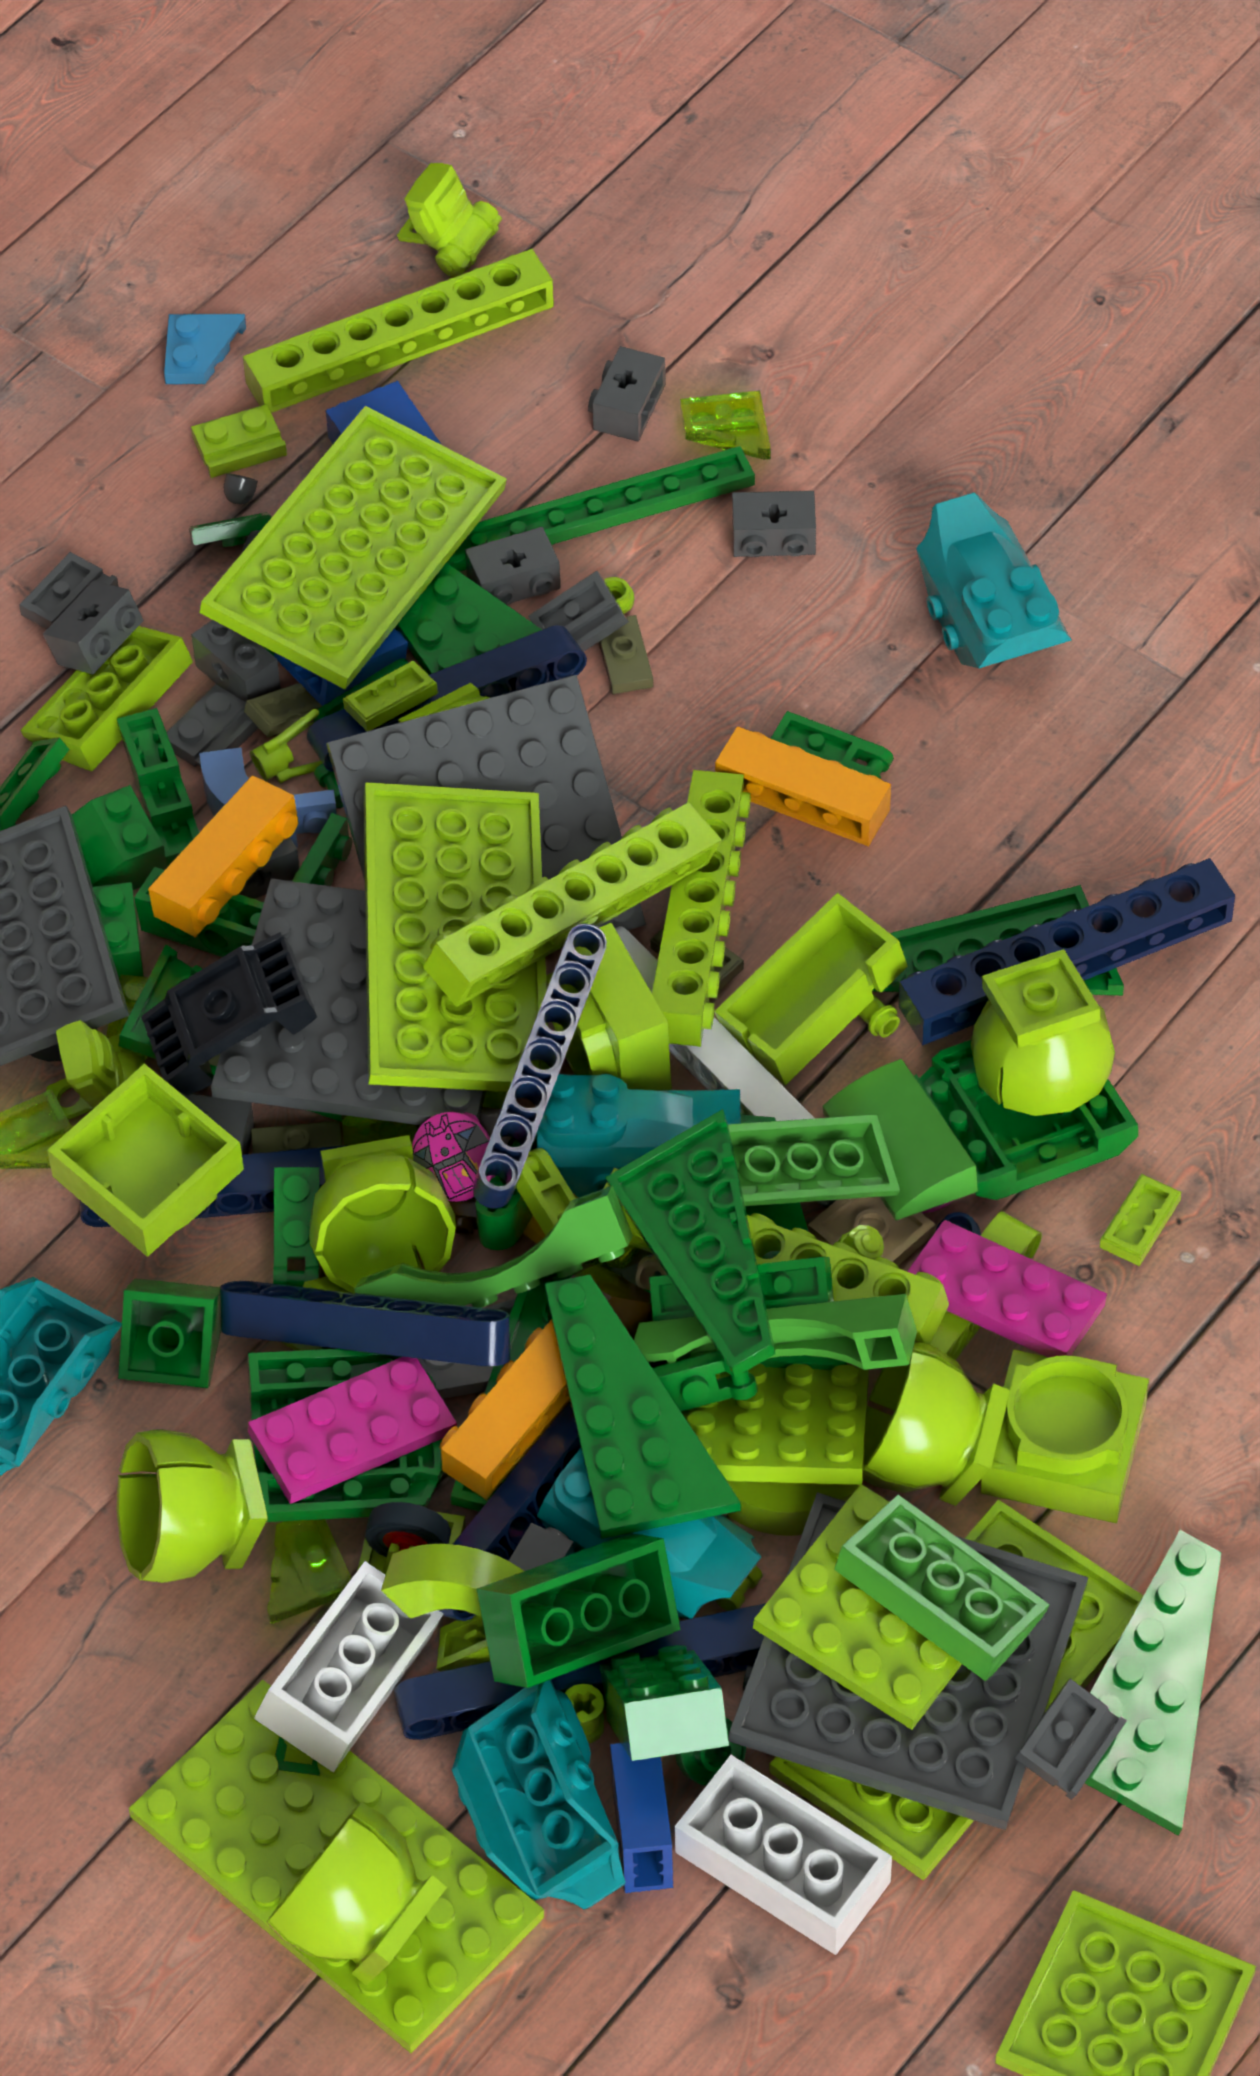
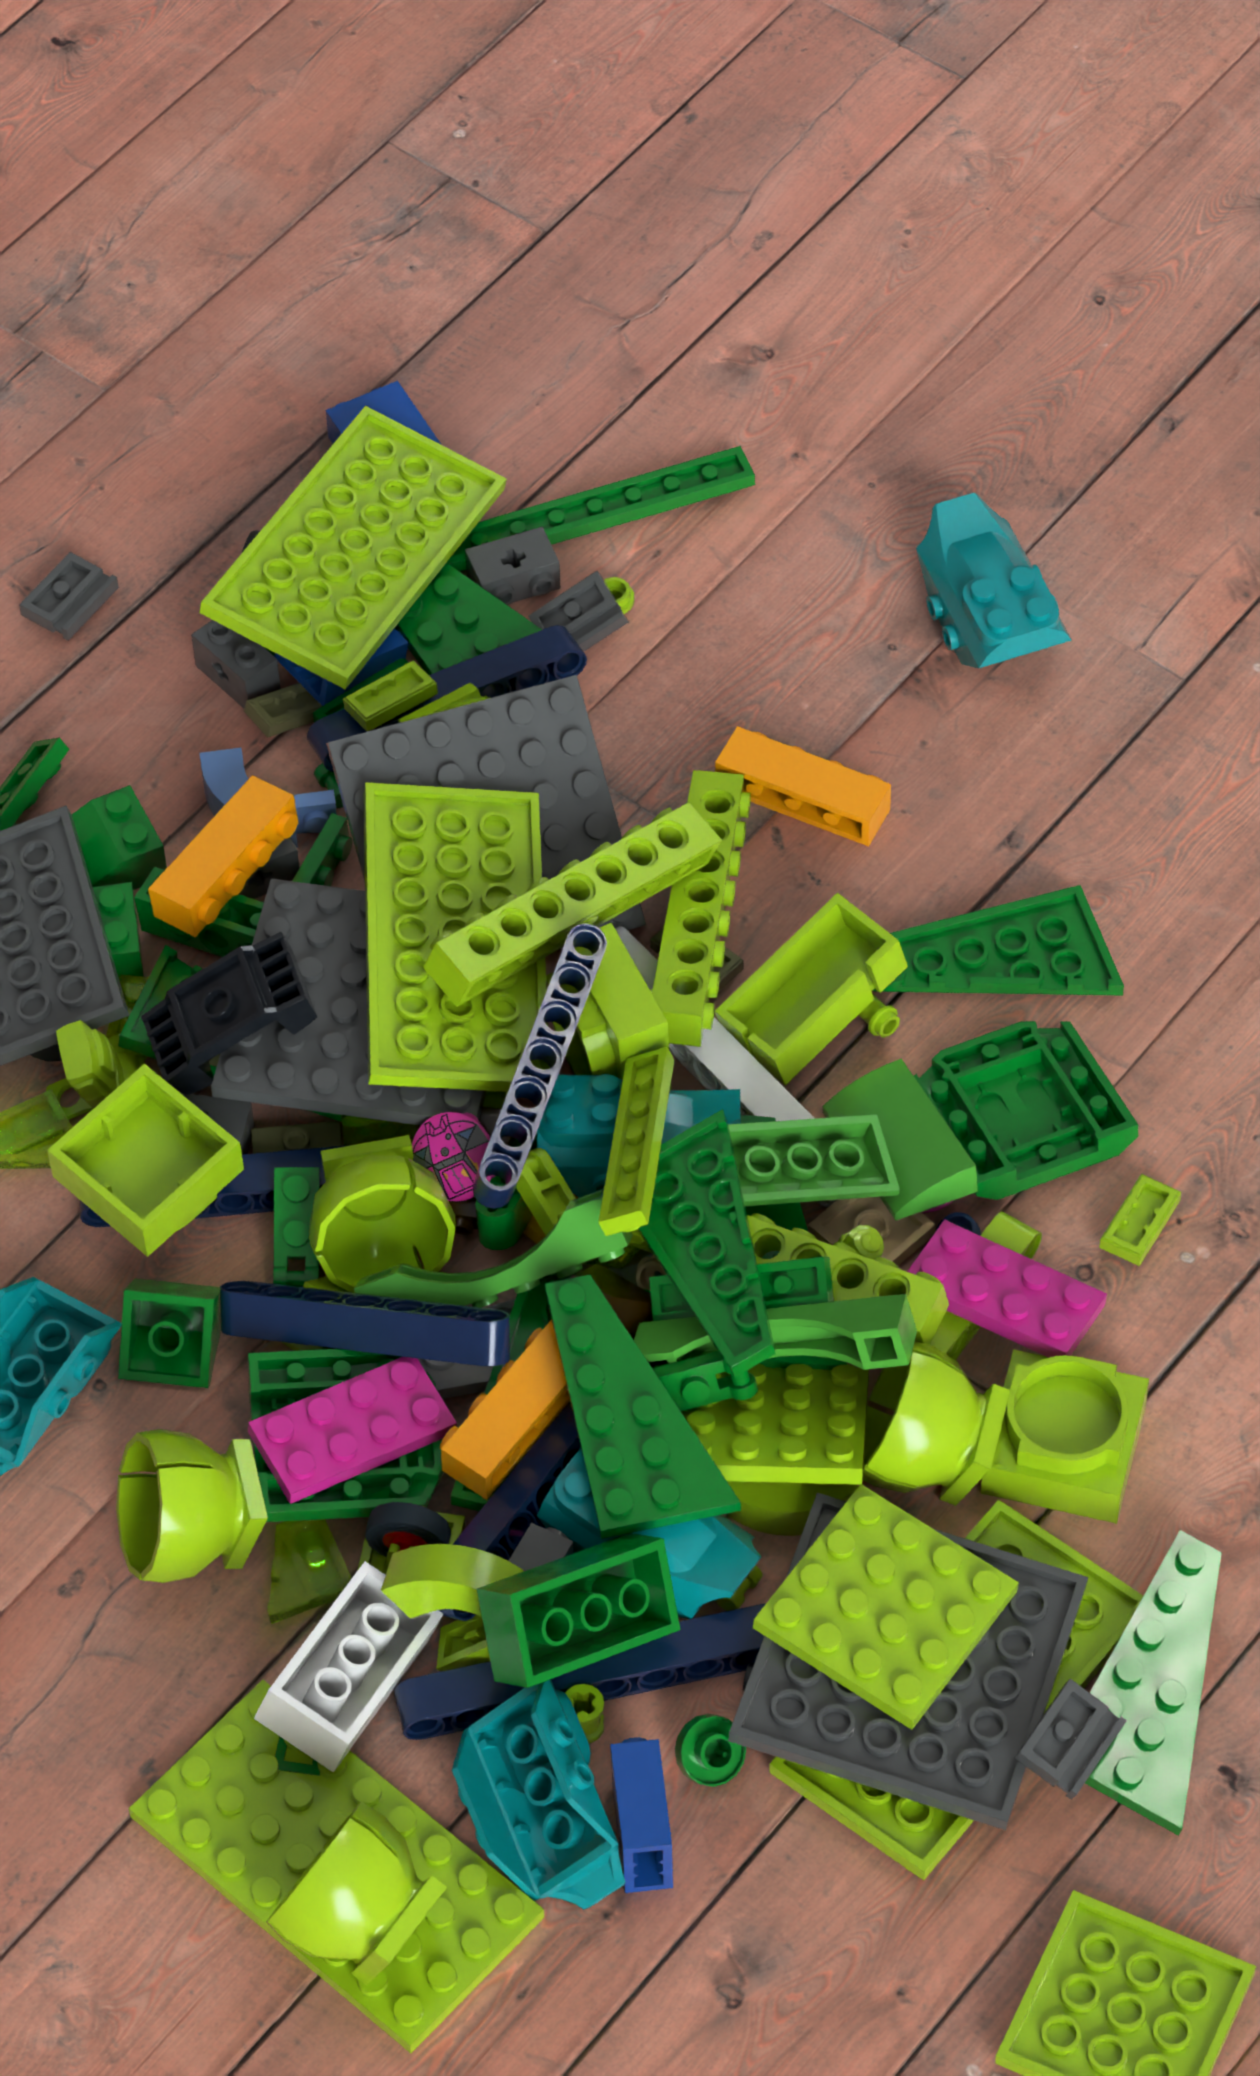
(93, 627): dark grey brick -> none
(127, 683): lime slope -> none
(159, 780): green slope -> none
(198, 345): dark azure wing -> none
(211, 725): dark grey plate -> none
(229, 531): green plate -> none
(239, 440): lime plate -> none
(239, 488): dark grey hinge -> none
(274, 756): lime plant -> none
(398, 331): lime brick -> none
(448, 219): lime piece -> none
(626, 659): olive plate -> none
(628, 393): dark grey brick -> none
(636, 1142): none -> lime plate
(663, 1703): brick -> none
(728, 422): clear neon green wing -> none
(774, 523): dark grey brick -> none
(783, 1854): white brick -> none
(832, 744): green plate -> none
(940, 1587): bright green slope -> none
(1042, 1038): lime plate -> none
(1135, 926): dark blue brick -> none

